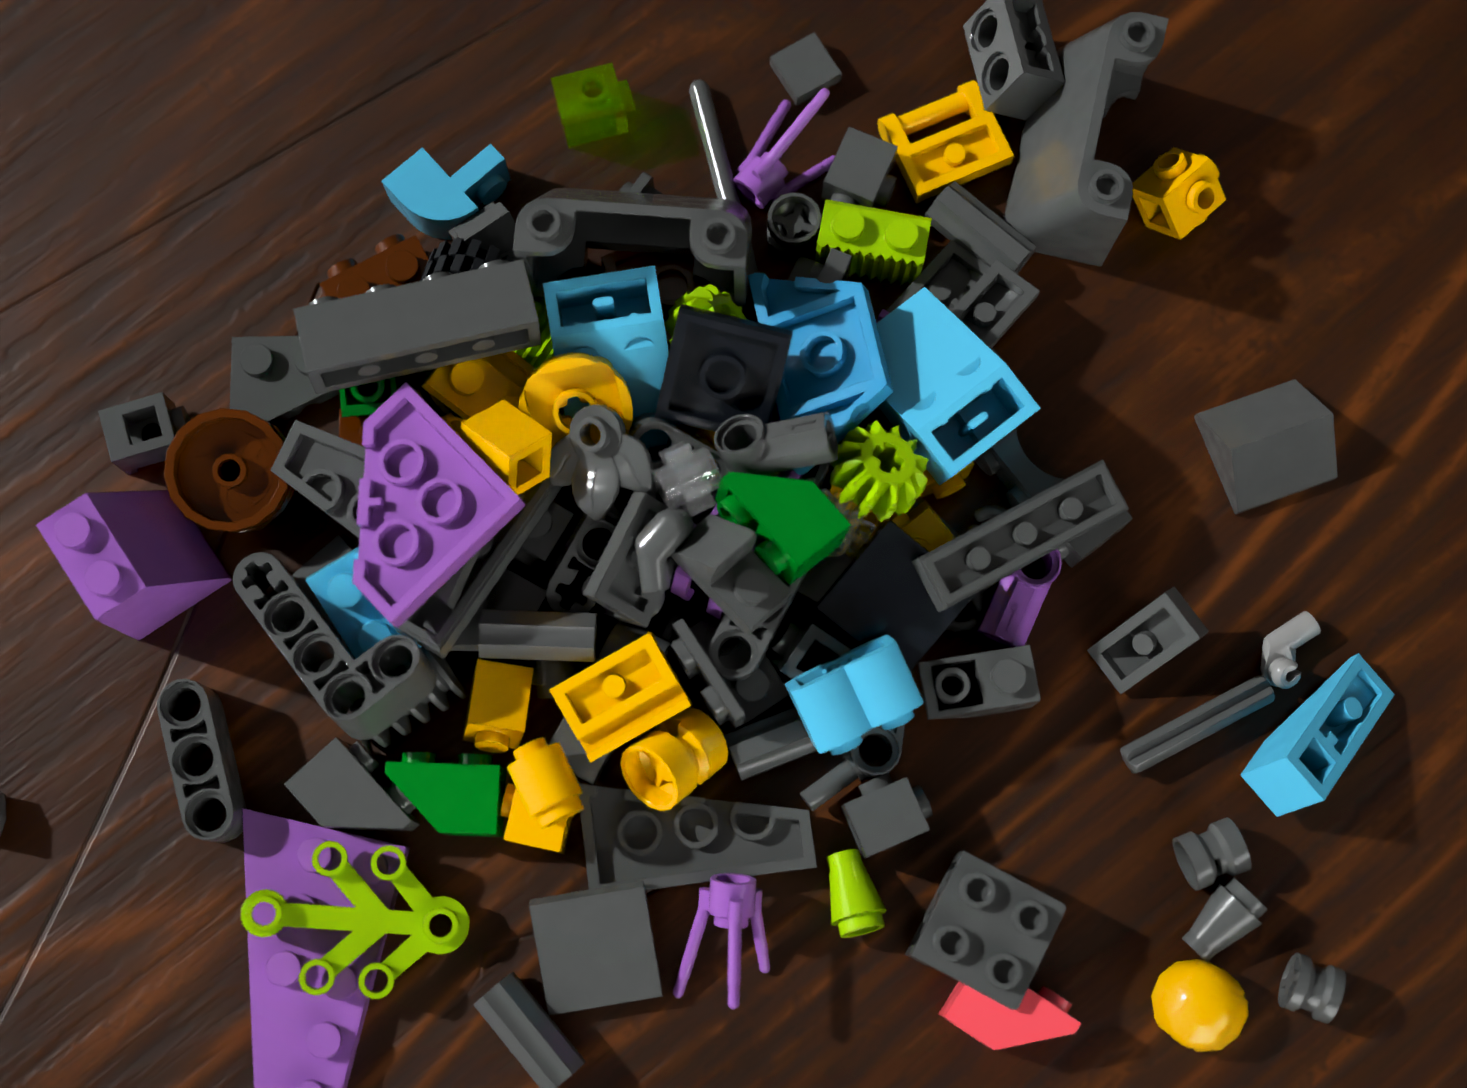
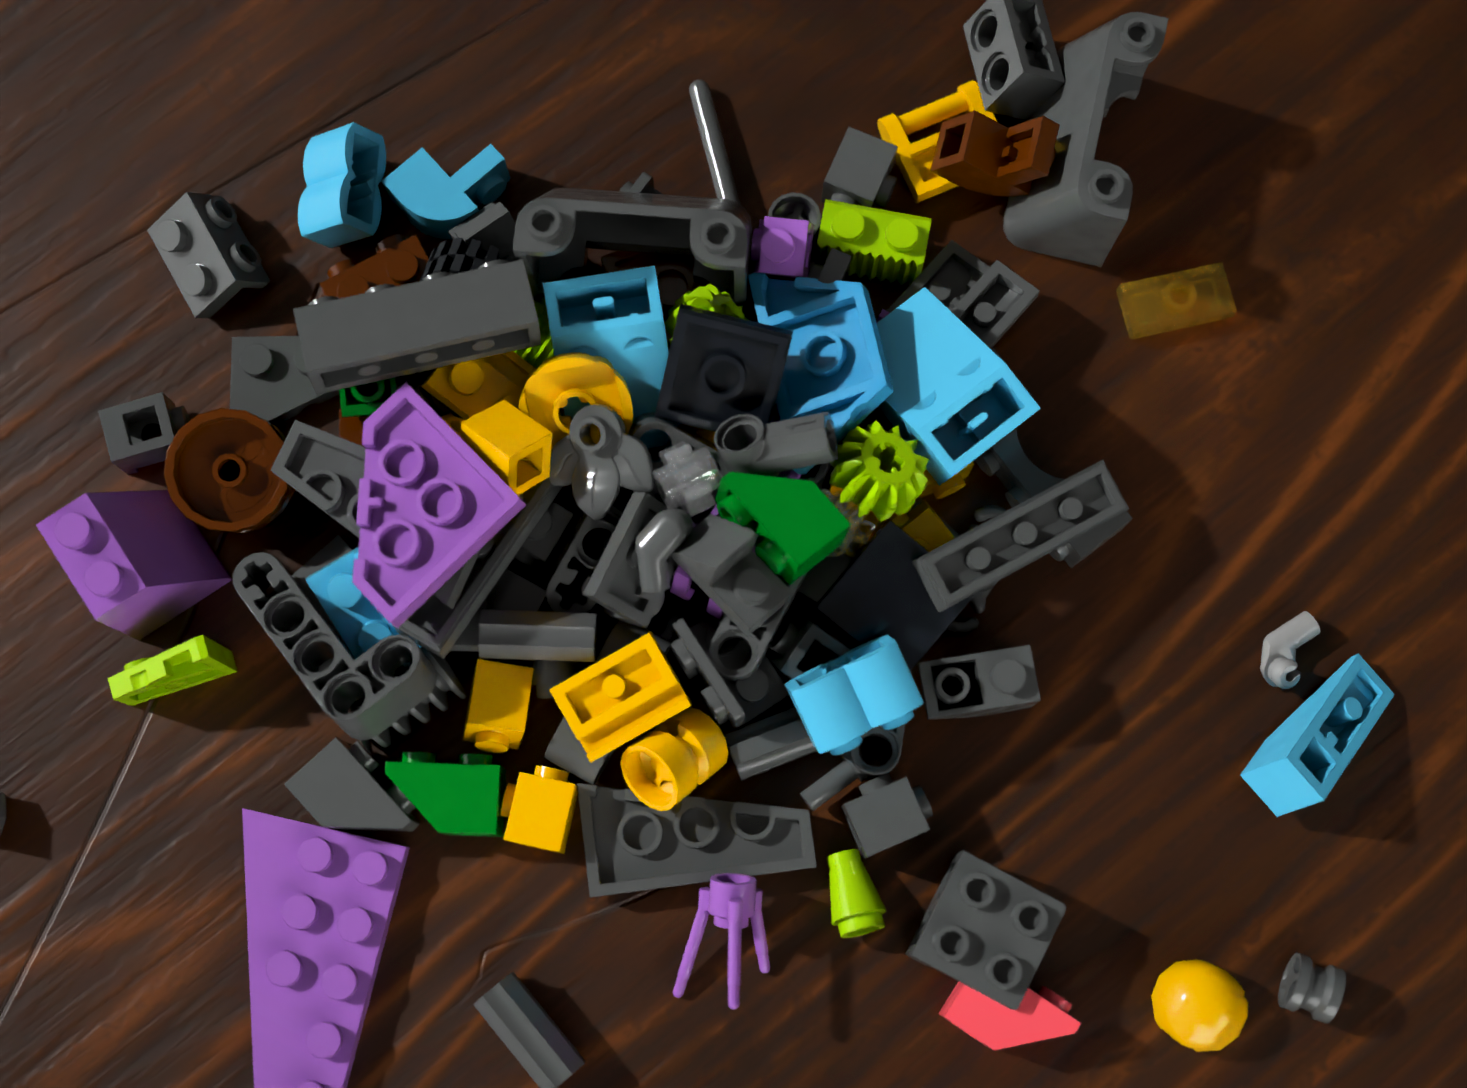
(172, 671): none -> lime wing
(183, 741): dark grey beam -> none
(207, 252): none -> dark grey bracket
(342, 185): none -> medium azure brick
(366, 920): lime plant -> none
(545, 782): yellow brick -> none
(592, 104): clear neon green brick -> none
(596, 947): dark grey tile -> none
(762, 174): medium lavender plant -> none
(782, 247): none -> medium lavender brick
(805, 68): dark grey tile -> none
(978, 229): dark grey axle -> none
(993, 157): none -> reddish brown brick
(1017, 604): medium lavender piece -> none
(1148, 640): dark grey slope -> none
(1176, 300): none -> clear yellow plate
(1178, 192): yellow brick -> none
(1197, 724): dark grey axle -> none
(1212, 853): dark grey wheel -> none
(1224, 919): dark grey cone -> none
(1270, 444): dark grey slope -> none

